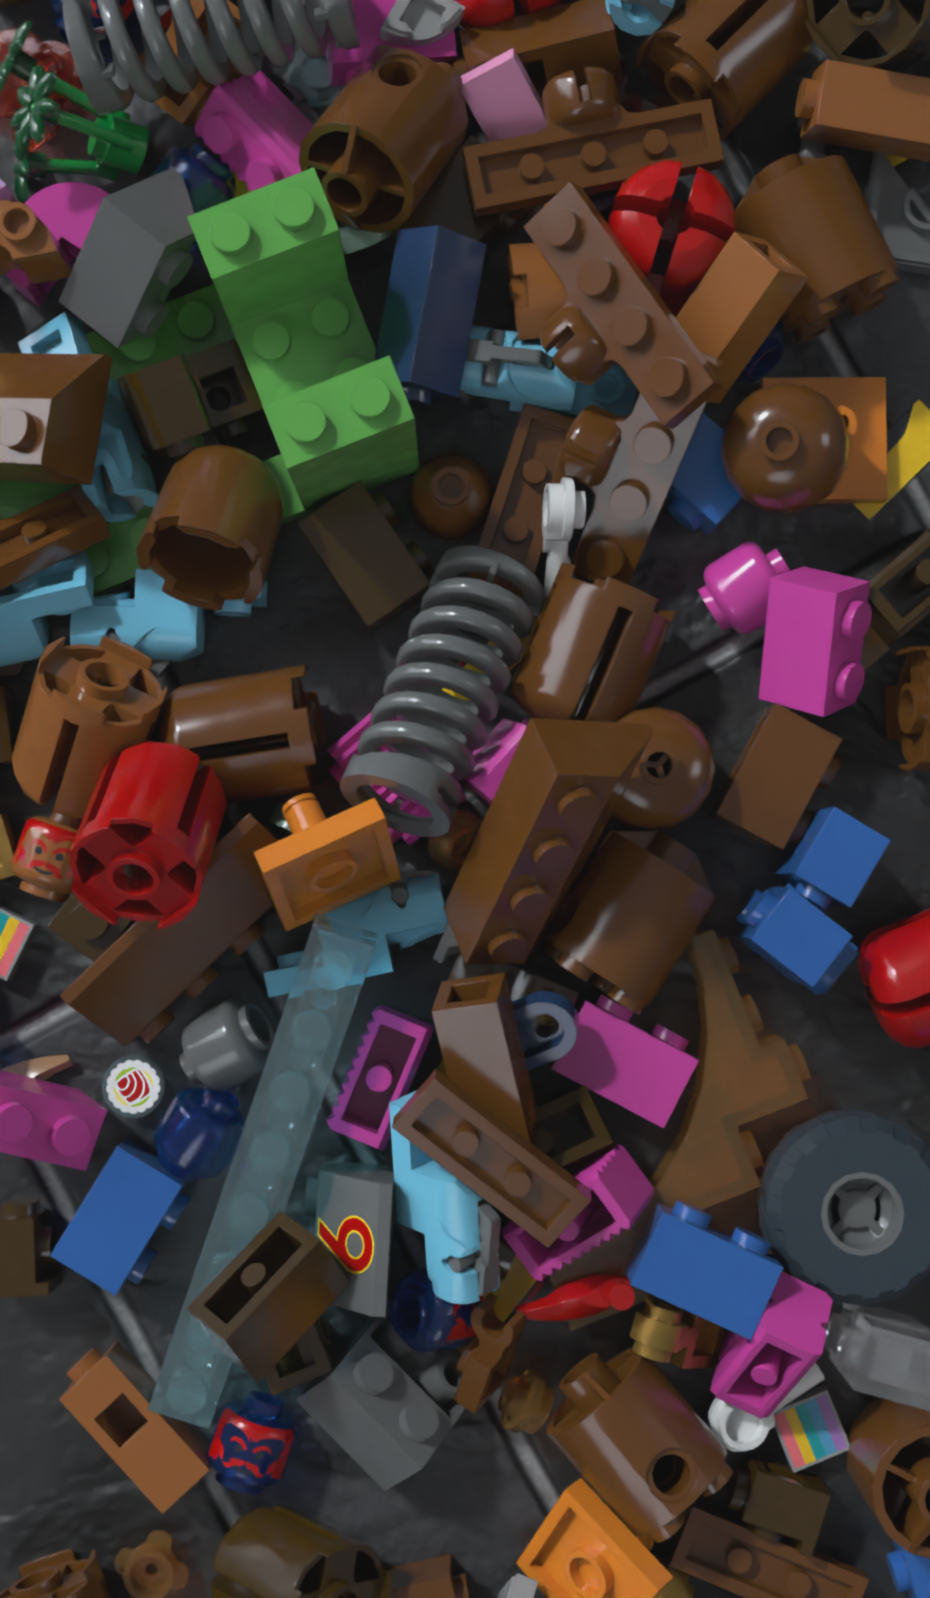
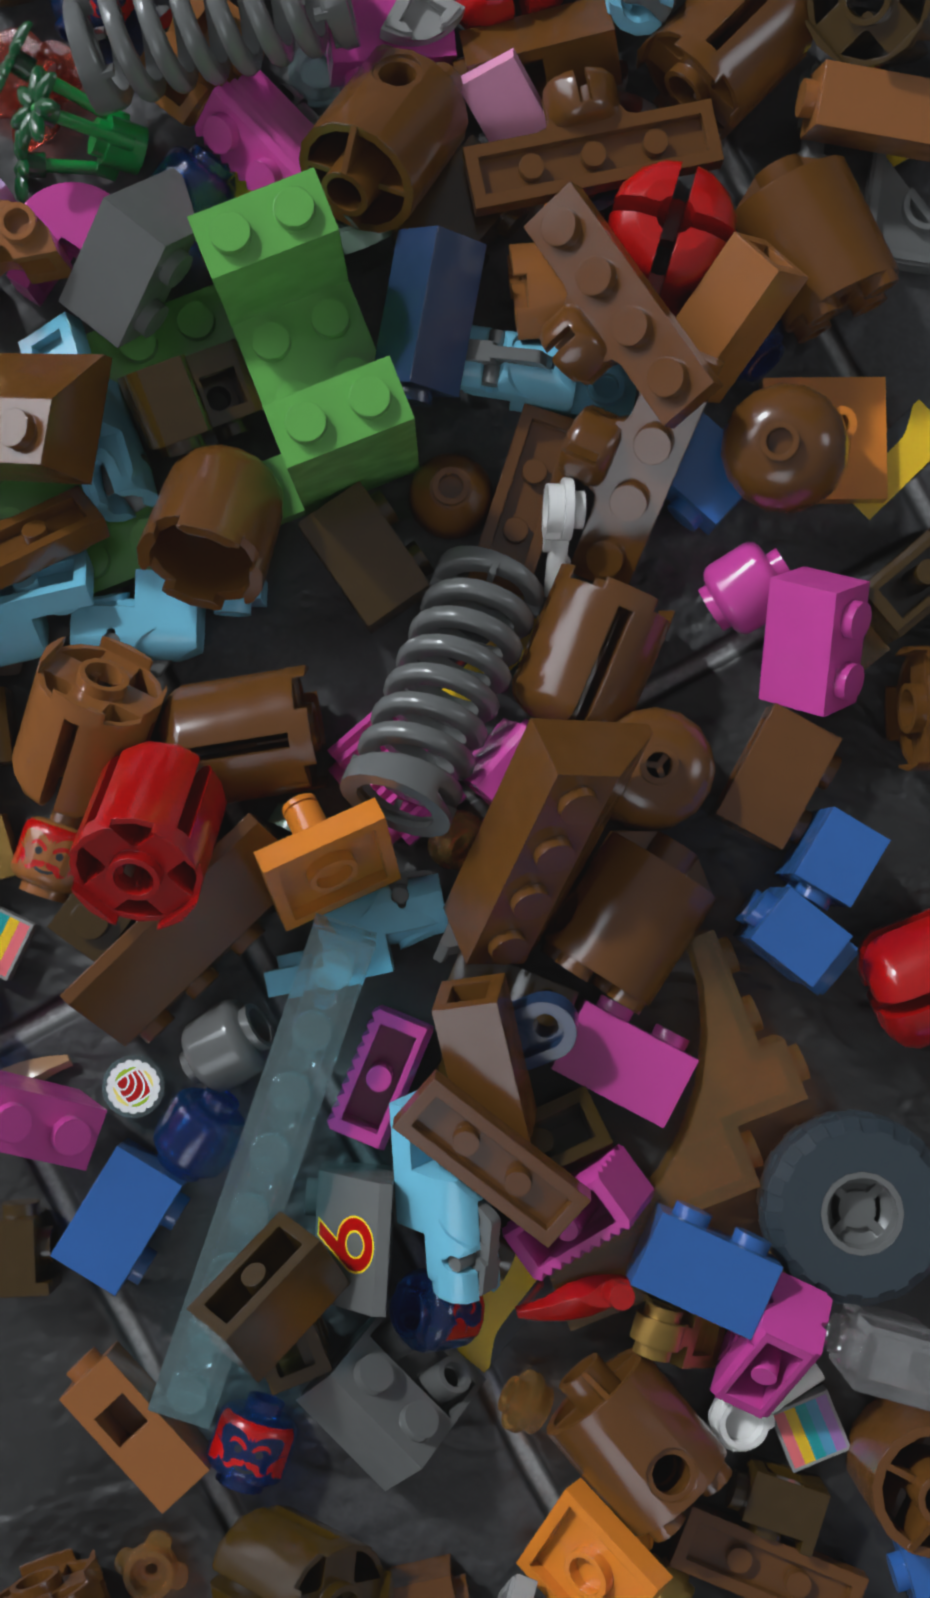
(489, 1355): reddish brown plate -> none

